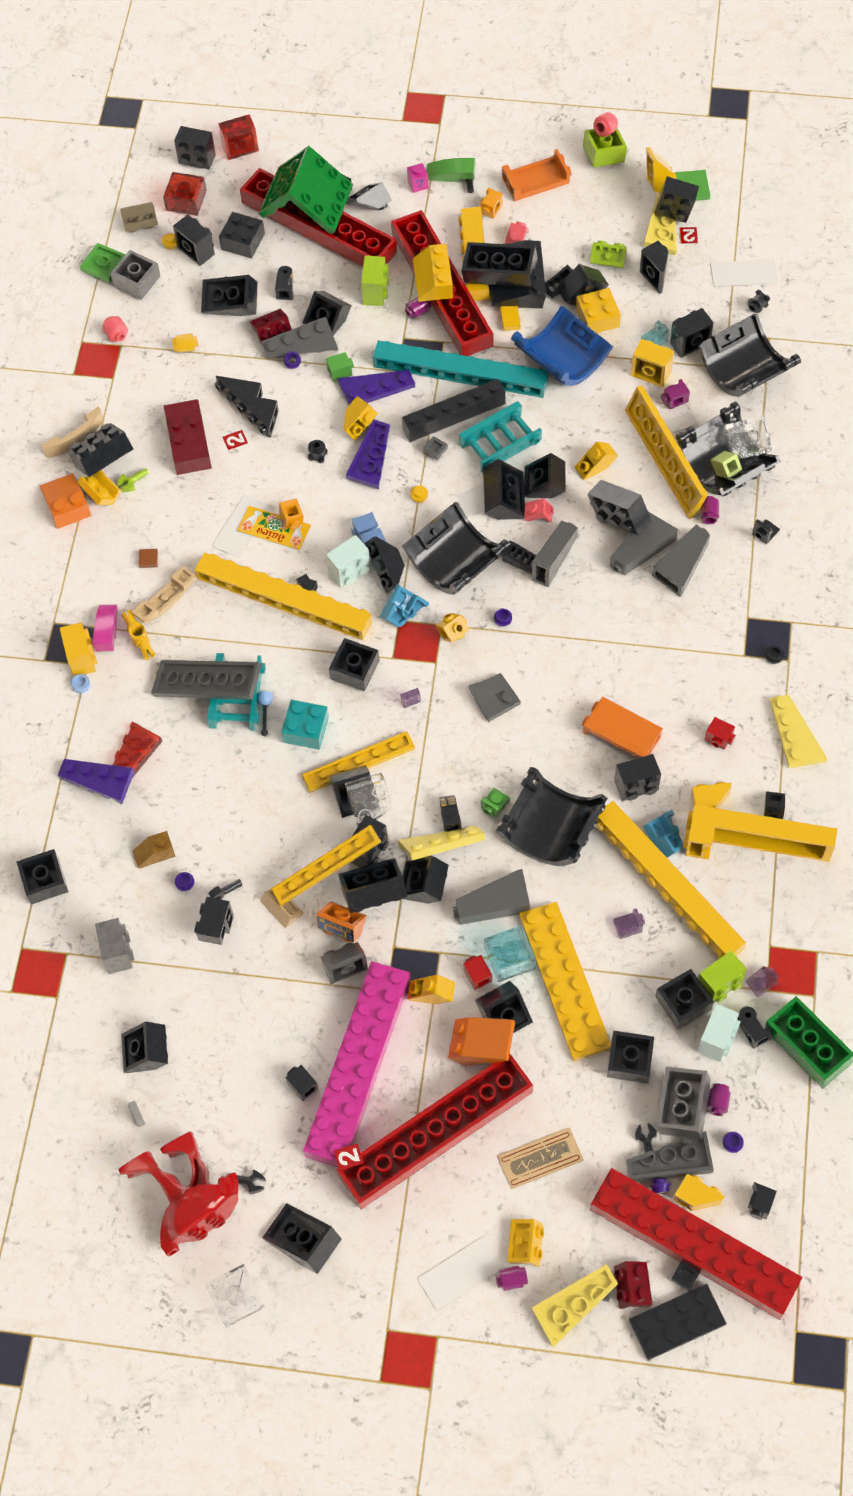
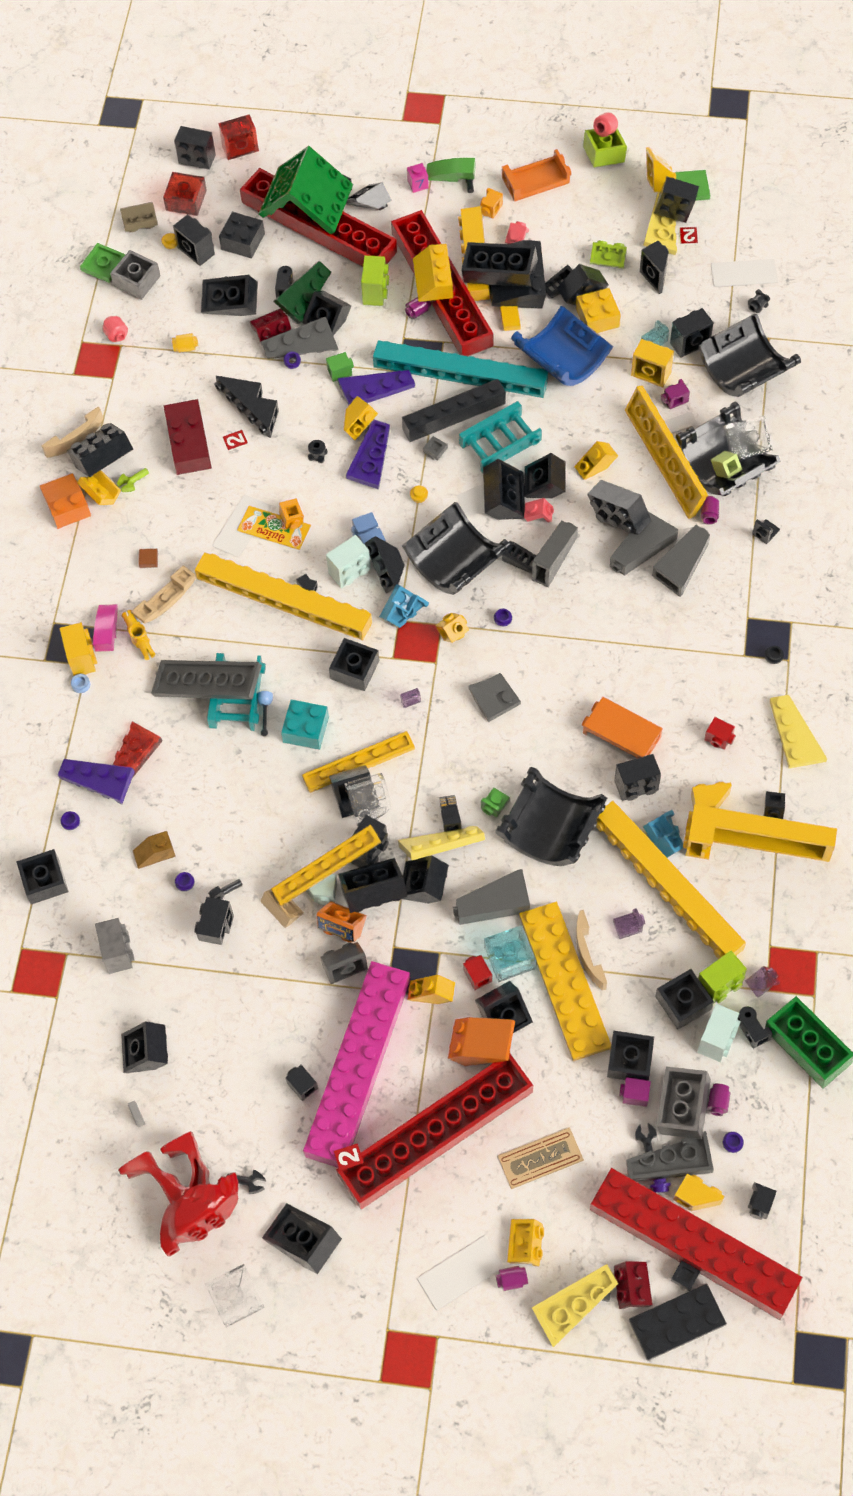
(70, 820): none -> dark purple plate
(297, 297): none -> dark green wing
(324, 891): none -> light aqua slope
(594, 972): none -> tan slope
(635, 1092): none -> magenta brick

